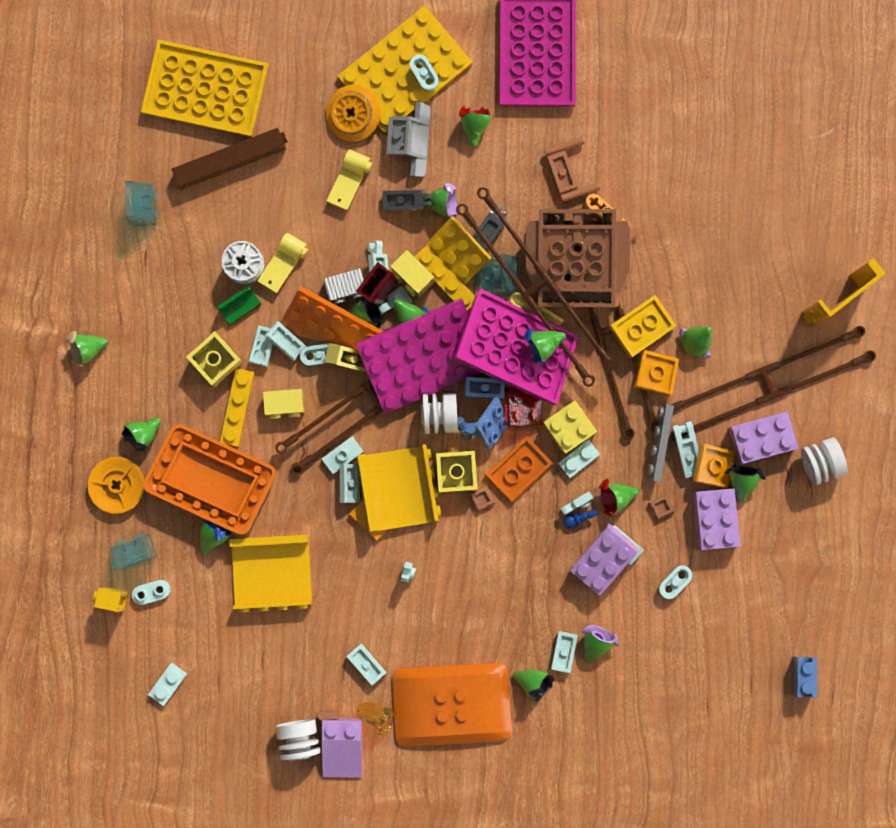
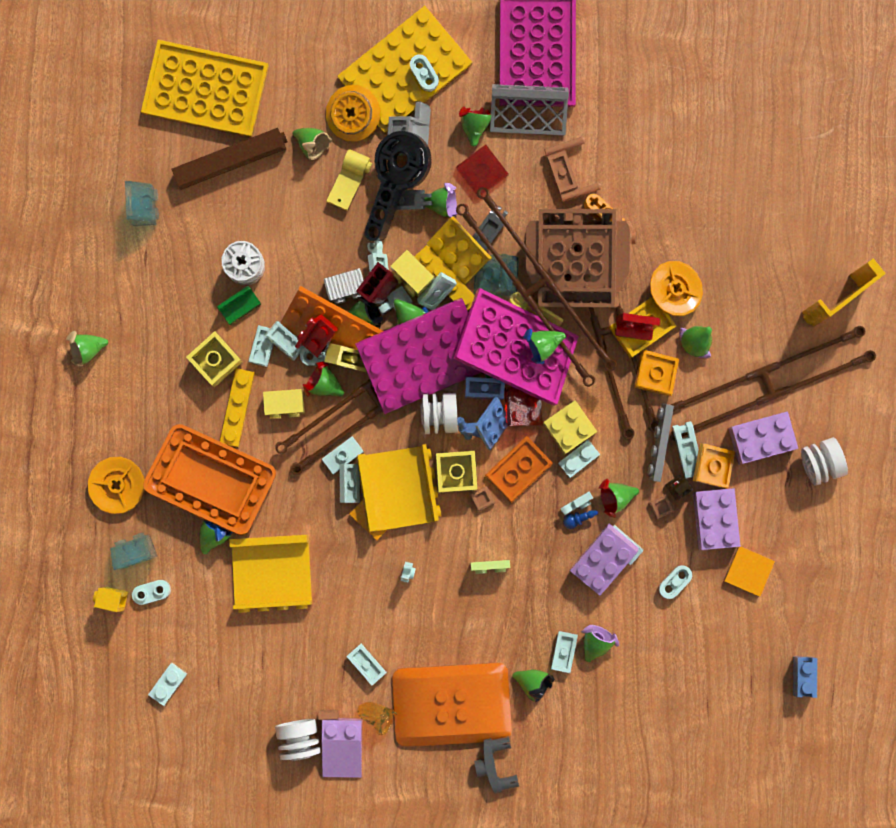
(141, 433): bright green hat -> none
(288, 254): light yellow door -> none
(312, 141): none -> hat
(317, 335): none -> red bracket
(323, 382): none -> bright green hat
(397, 178): none -> black beam
(436, 291): none -> light aqua plate
(482, 170): none -> clear red plate
(482, 567): none -> yellowish green plate
(486, 766): none -> dark grey connector
(526, 93): none -> light grey fence
(636, 326): none -> red bracket
(679, 487): none -> dark brown leg
(687, 284): none -> light orange piece
(744, 480): bright green hat -> none
(749, 571): none -> light orange tile

